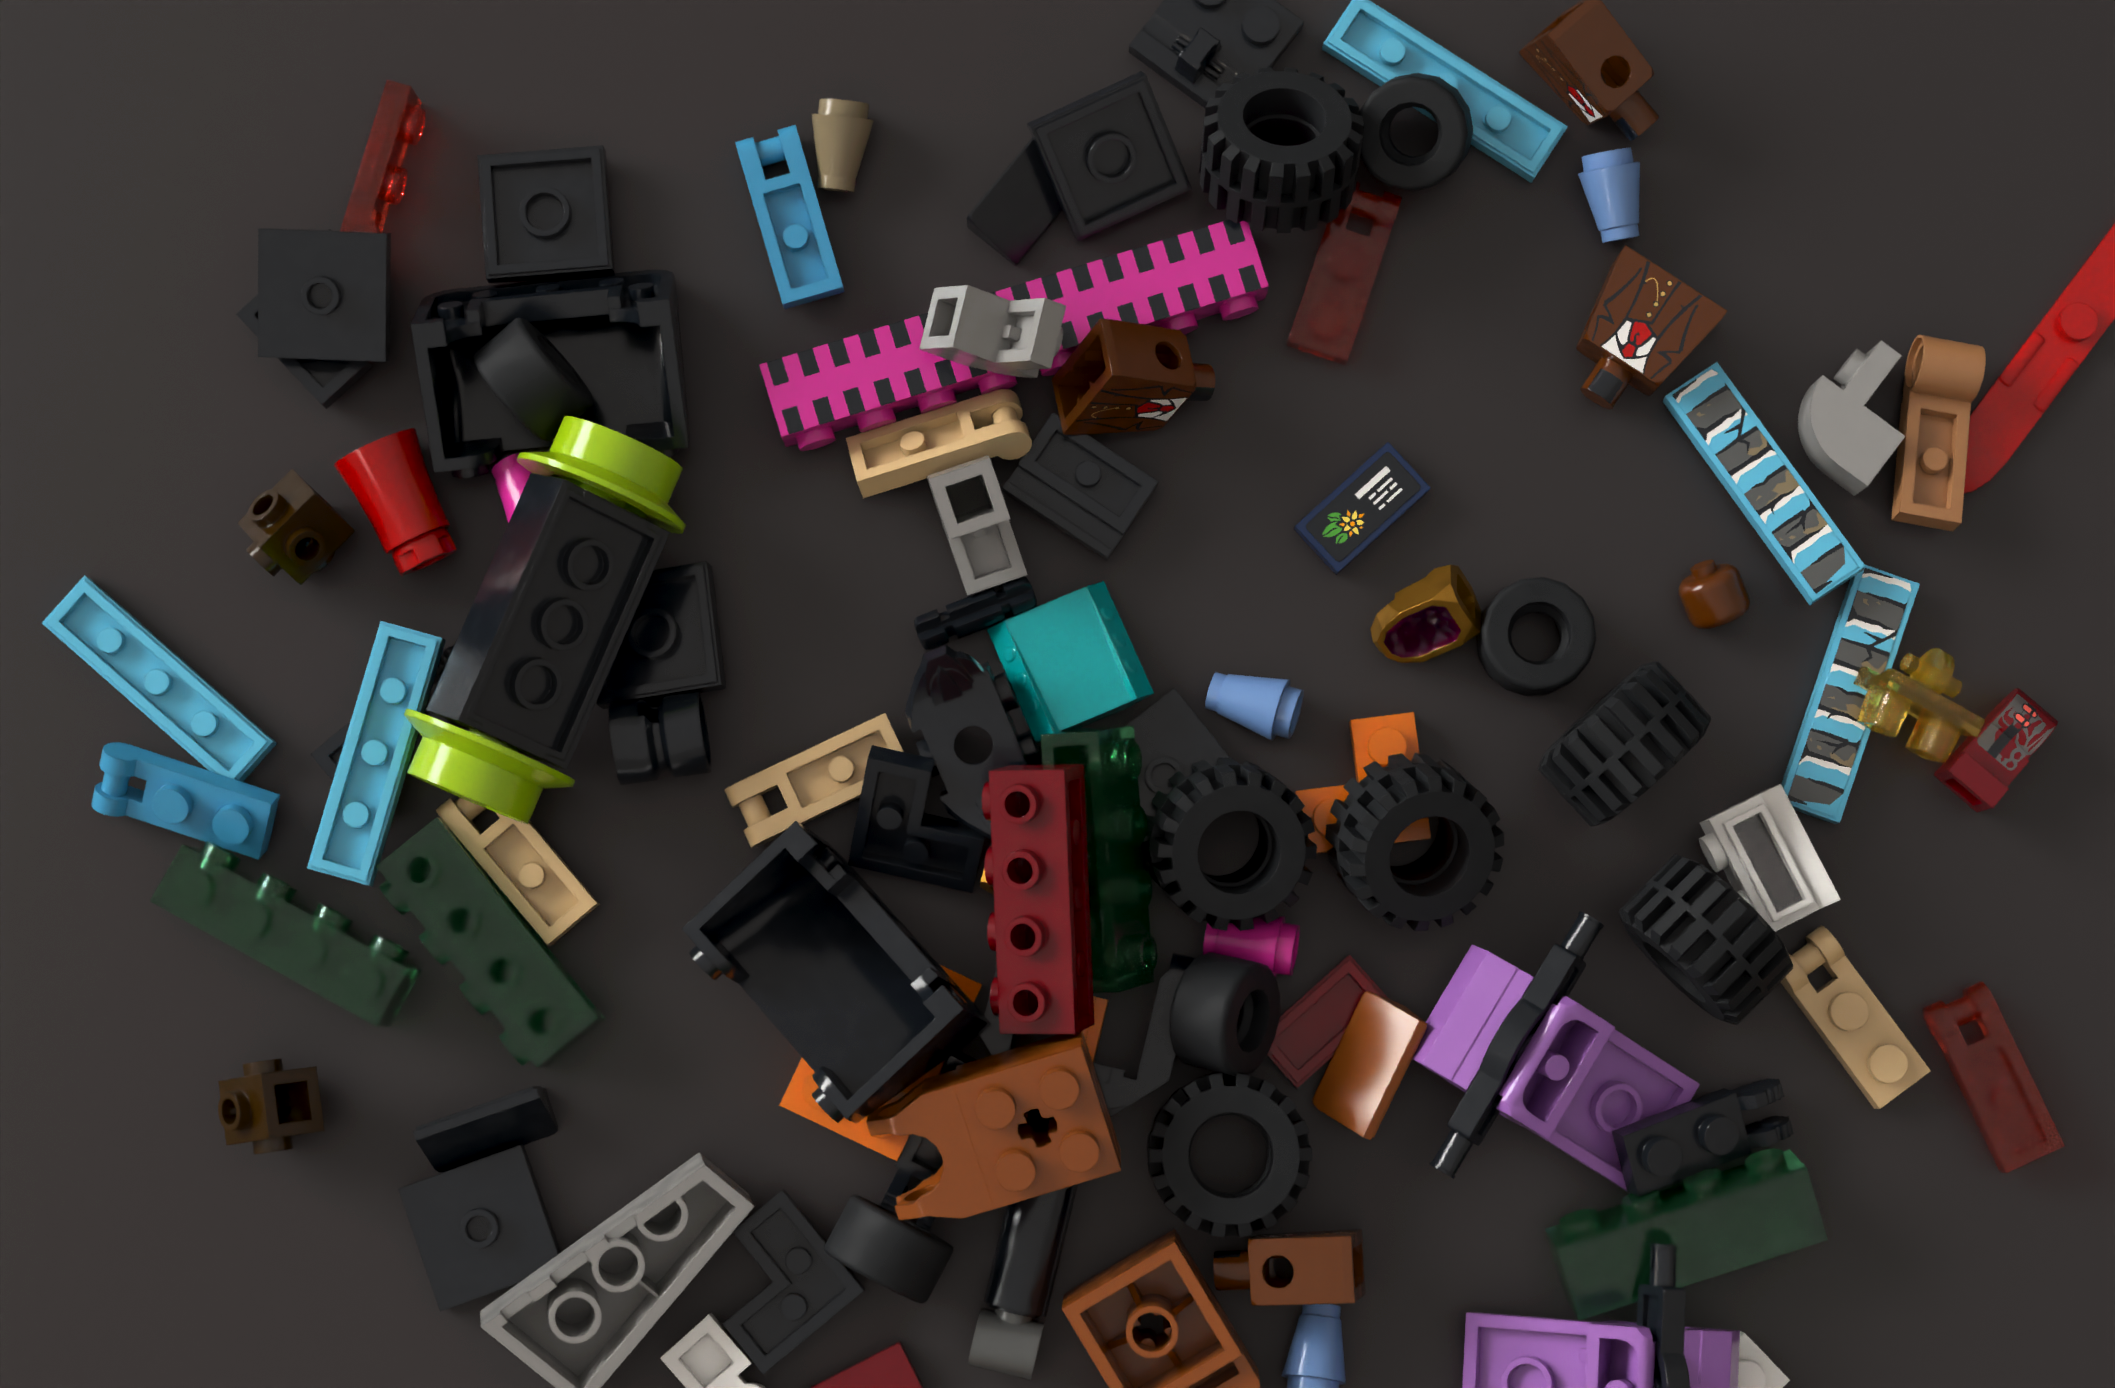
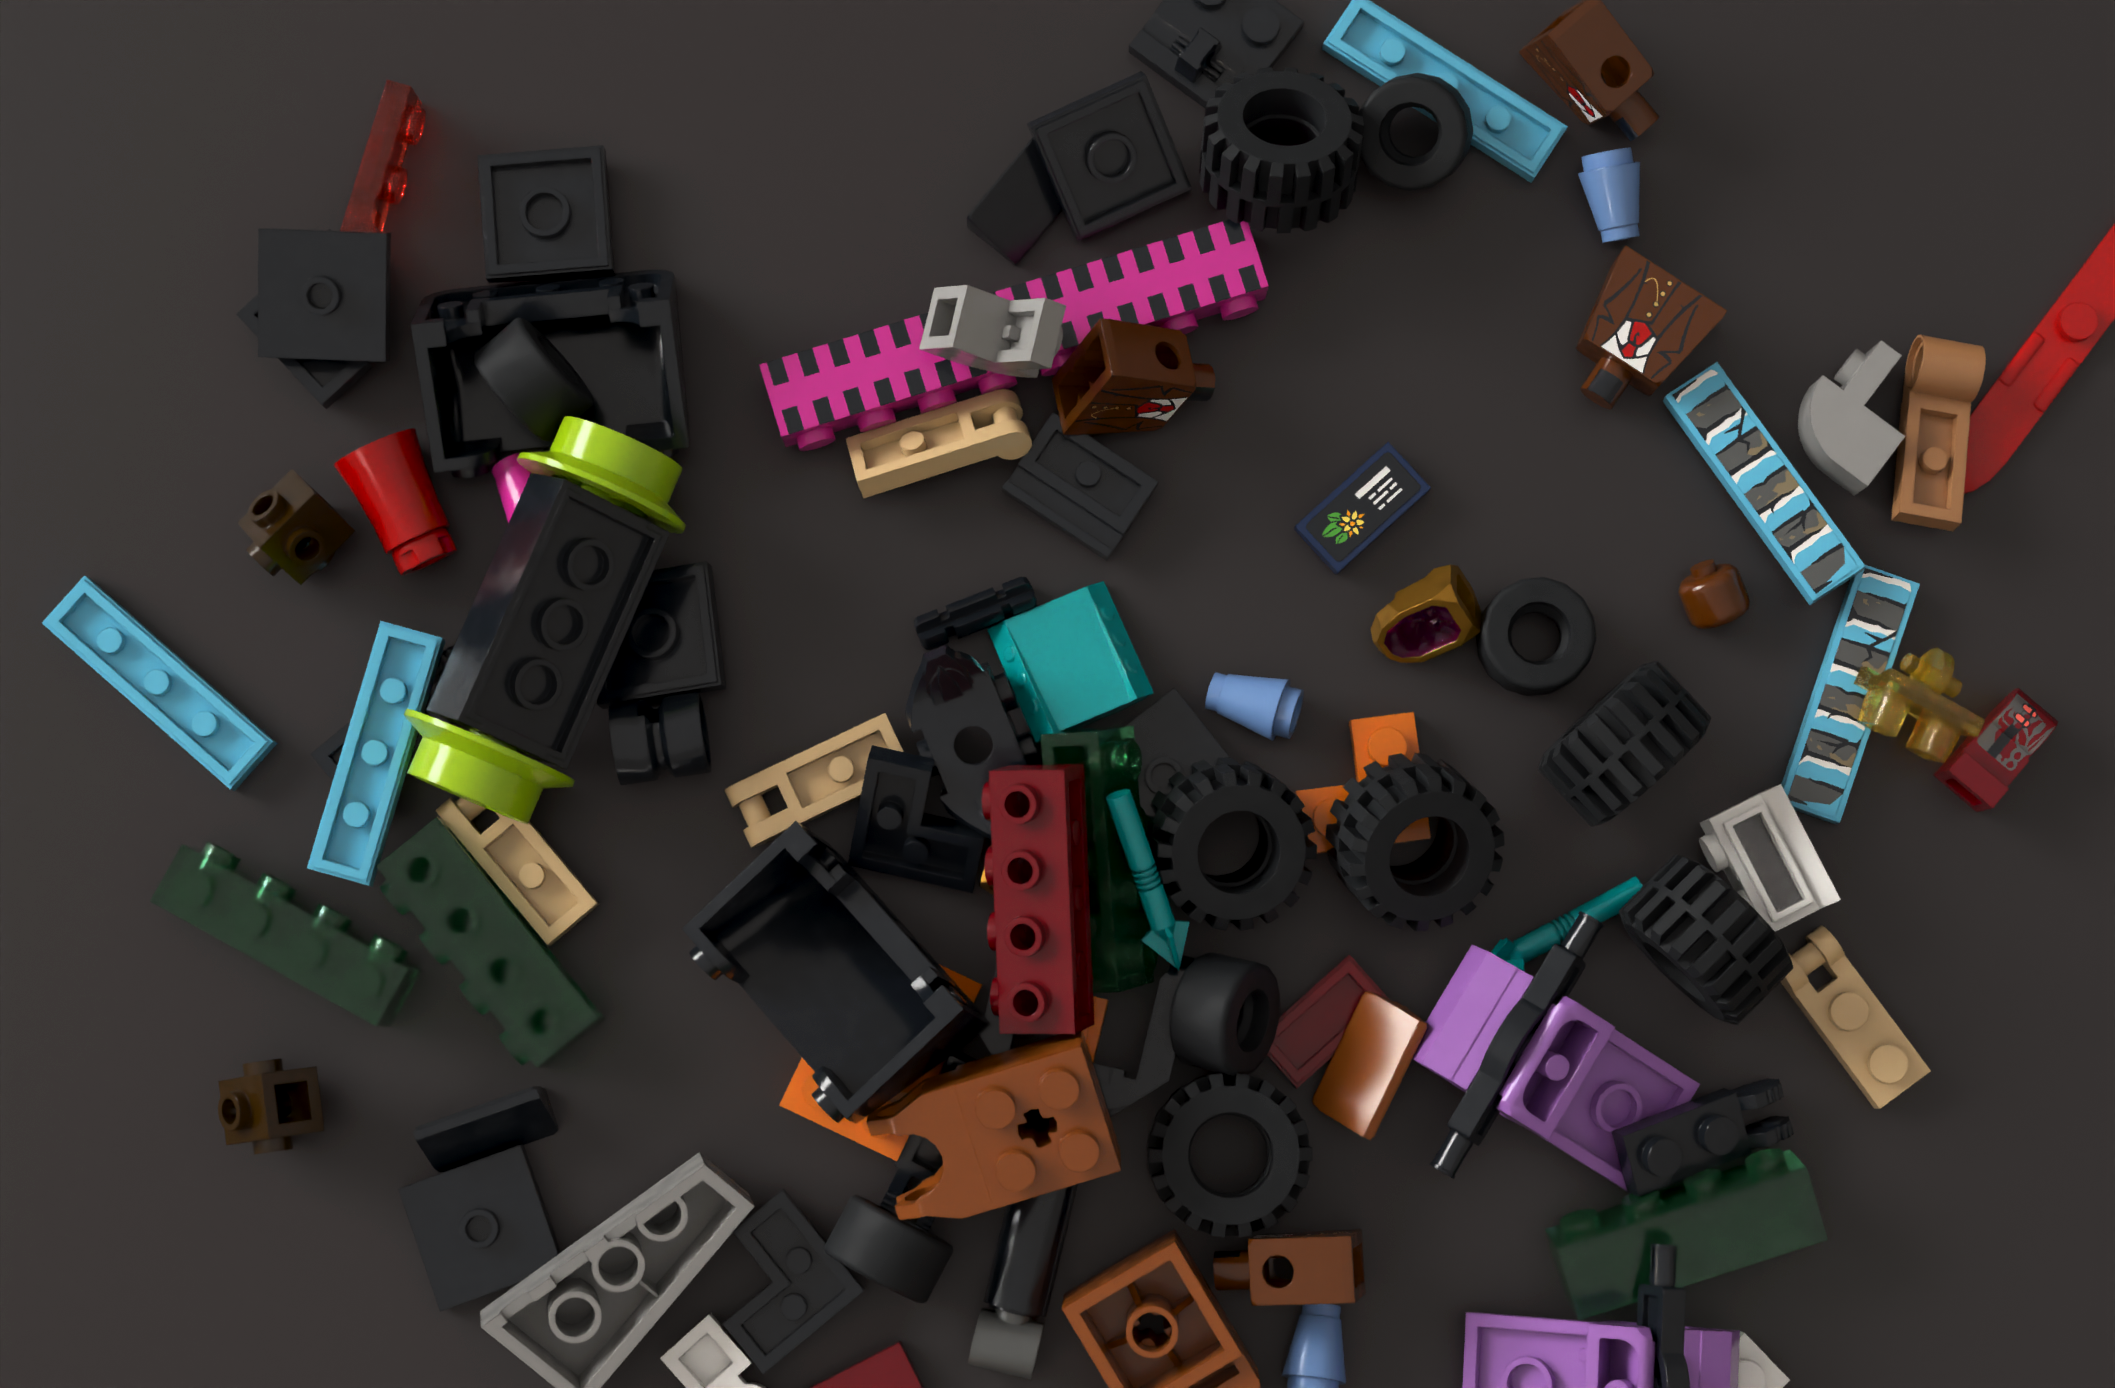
(185, 799): dark azure plate -> none
(790, 219): dark azure plate -> none
(840, 142): dark tan cone -> none
(977, 524): light grey brick -> none
(1166, 934): none -> teal piece
(1266, 944): dark pink cone -> none
(1343, 278): clear red plate -> none
(1544, 937): none -> teal piece
(1994, 1079): clear red plate -> none

